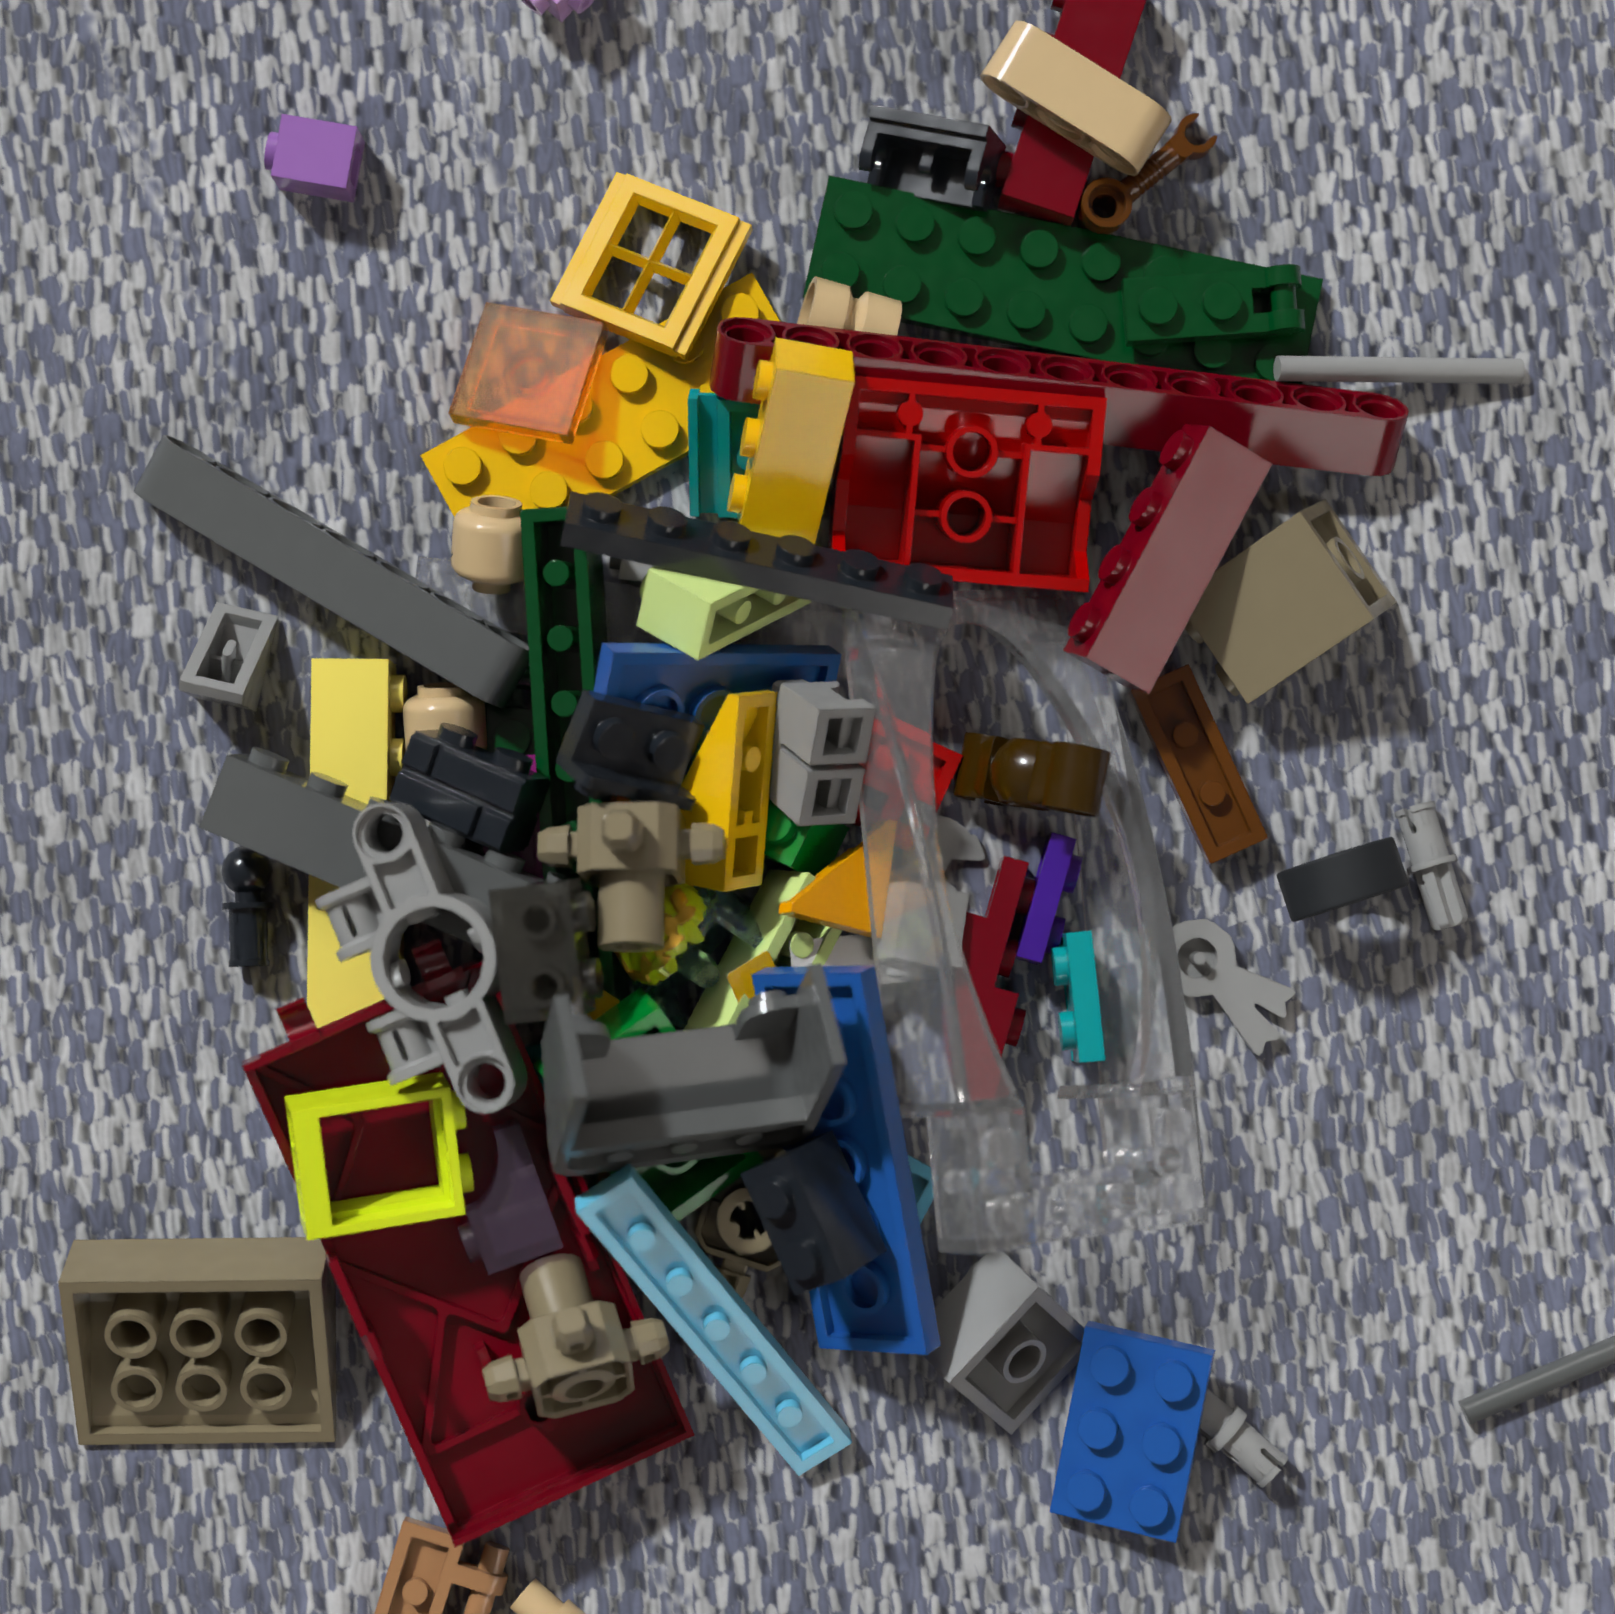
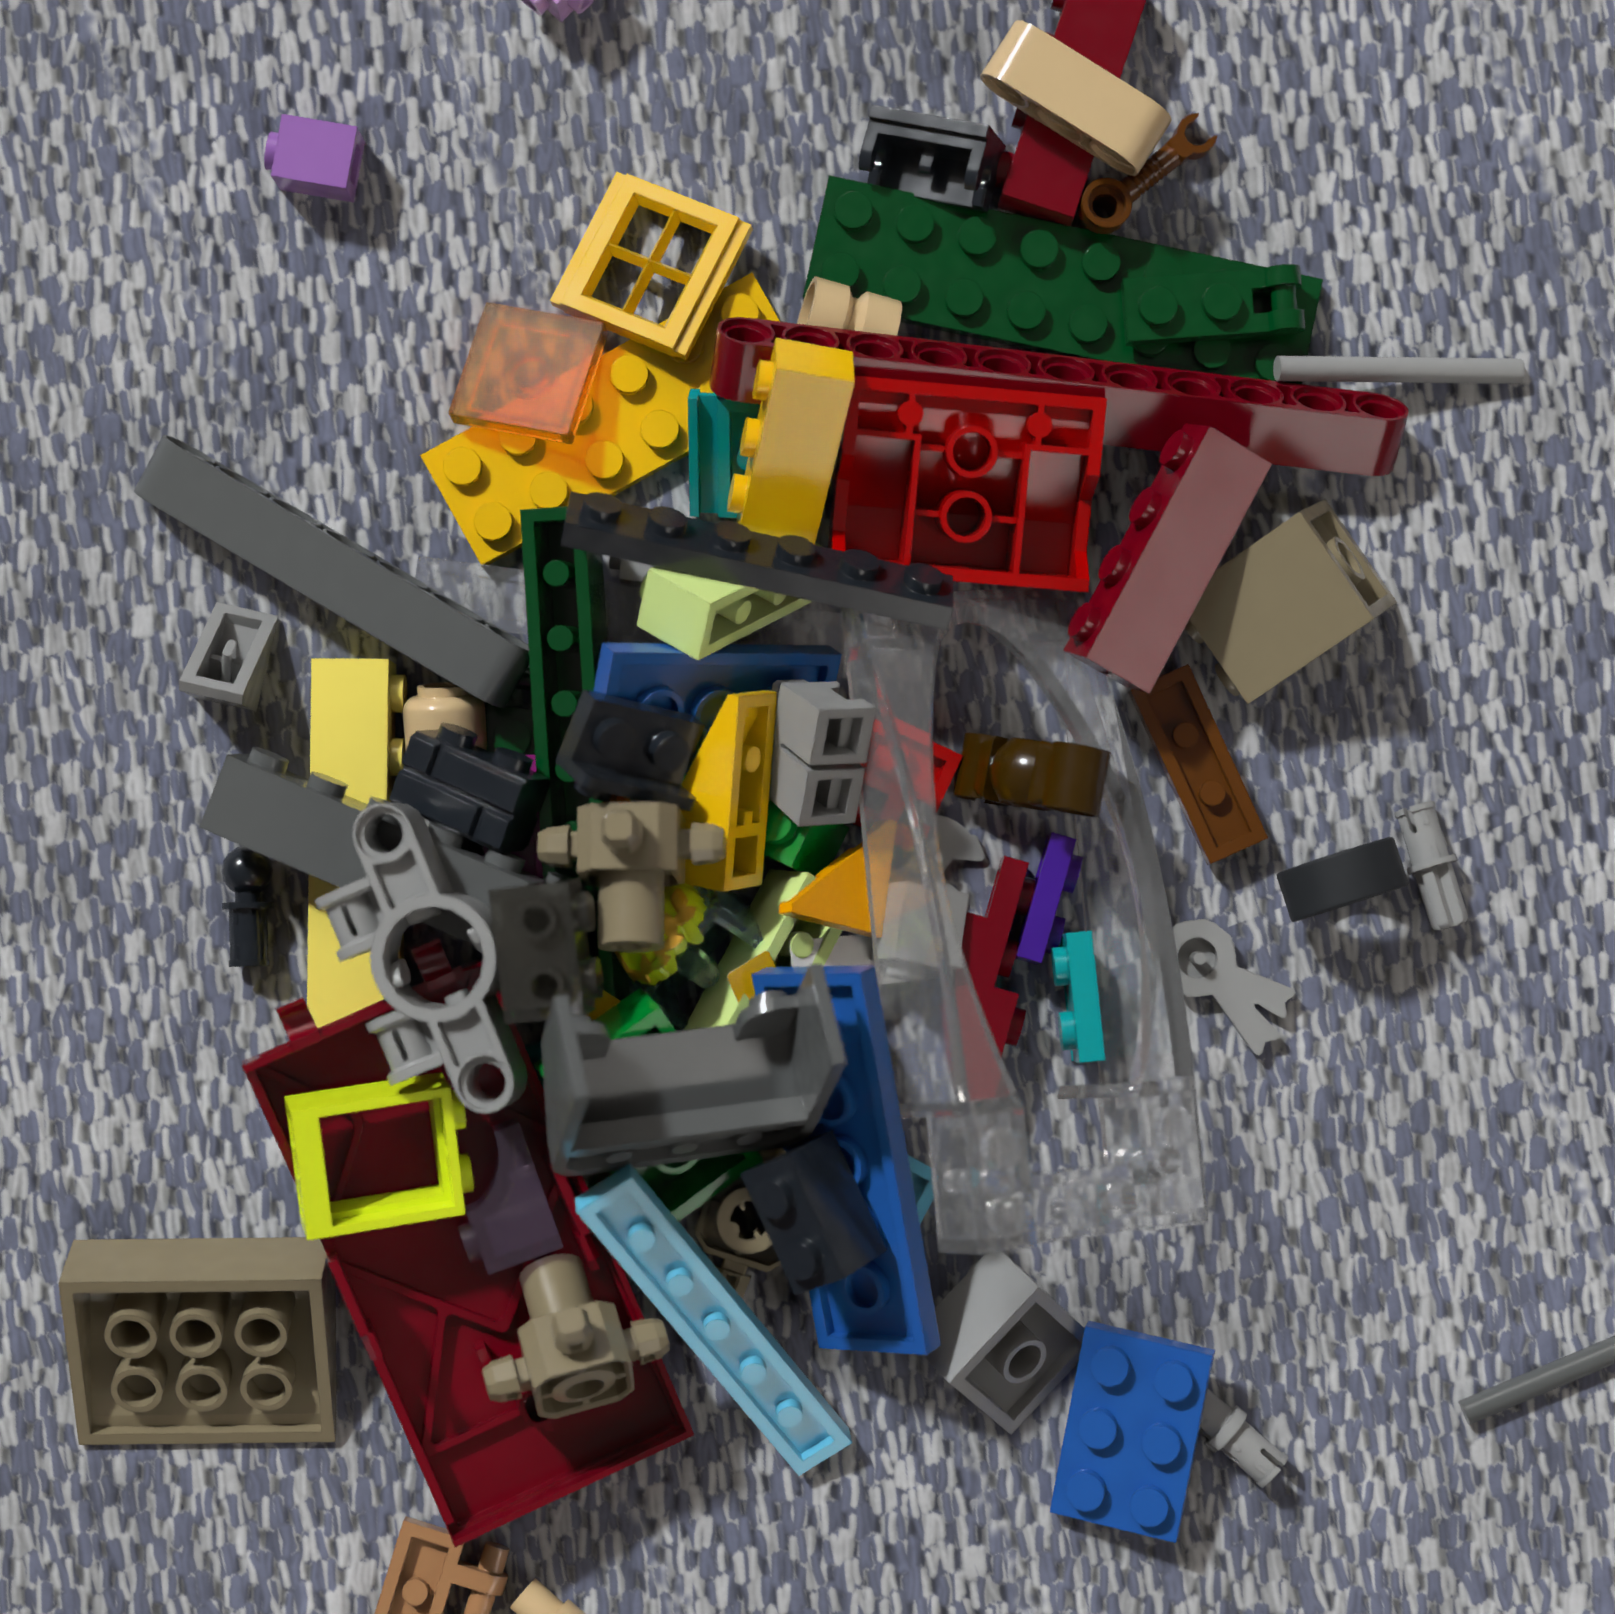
(489, 544): tan head -> none

